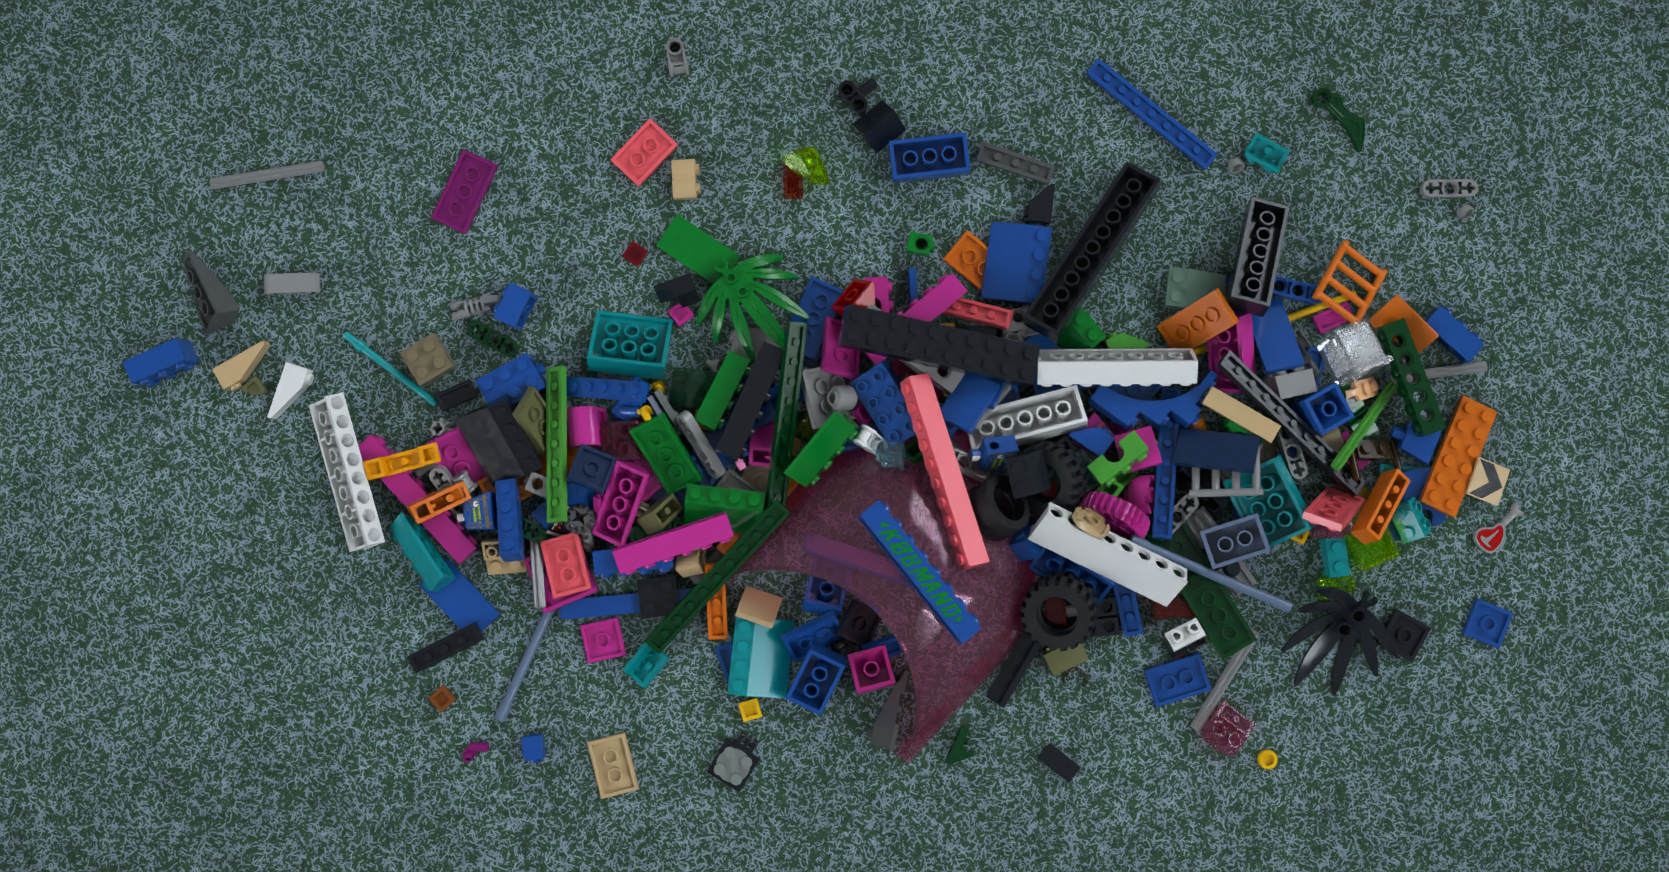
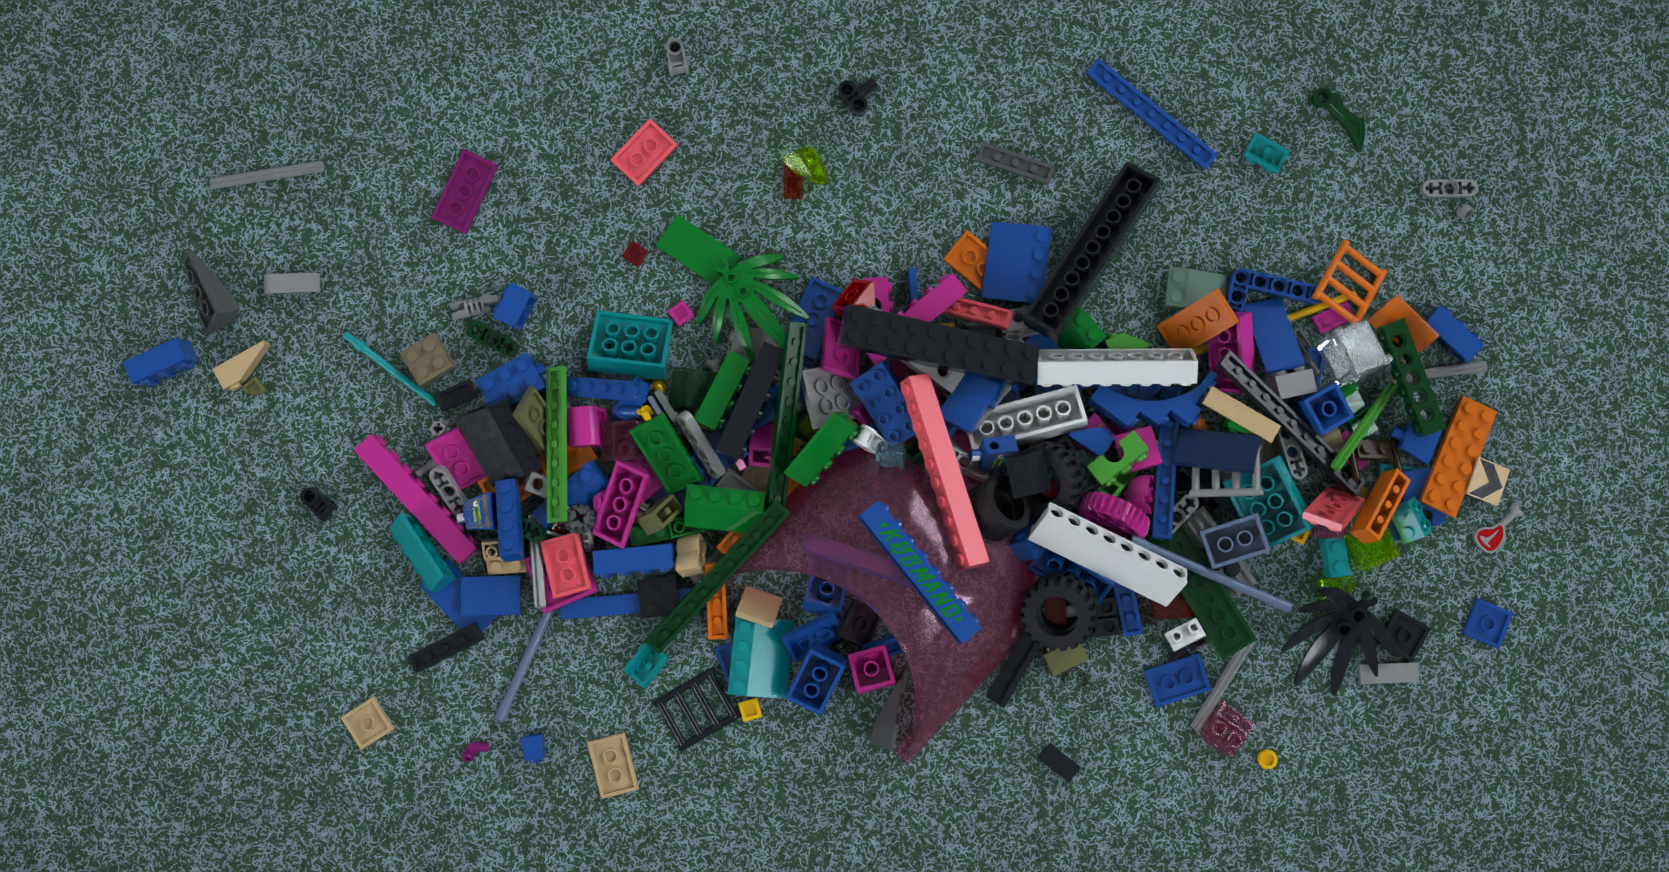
(291, 385): white slope -> none
(321, 506): none -> black piece
(346, 472): white tile -> none
(367, 723): none -> tan tile
(402, 461): light orange slope -> none
(438, 502): orange slope -> none
(442, 698): dark orange plate -> none
(463, 476): light grey bush -> none
(490, 596): none -> blue tile
(591, 469): dark blue tile -> none
(603, 640): dark pink tile -> none
(673, 542): dark pink brick -> none
(678, 290): black arch -> none
(685, 180): tan brick -> none
(694, 684): none -> black bar
(734, 762): piece -> none
(842, 397): light grey head -> none
(879, 126): black slope -> none
(913, 238): green brick -> none
(929, 157): blue brick -> none
(958, 752): dark green slope -> none
(1040, 207): black slope -> none
(1090, 522): tan tile -> none
(1235, 165): light grey hinge -> none
(1257, 256): black brick -> none
(1363, 389): light nougat hinge -> none
(1389, 673): none -> light grey tile

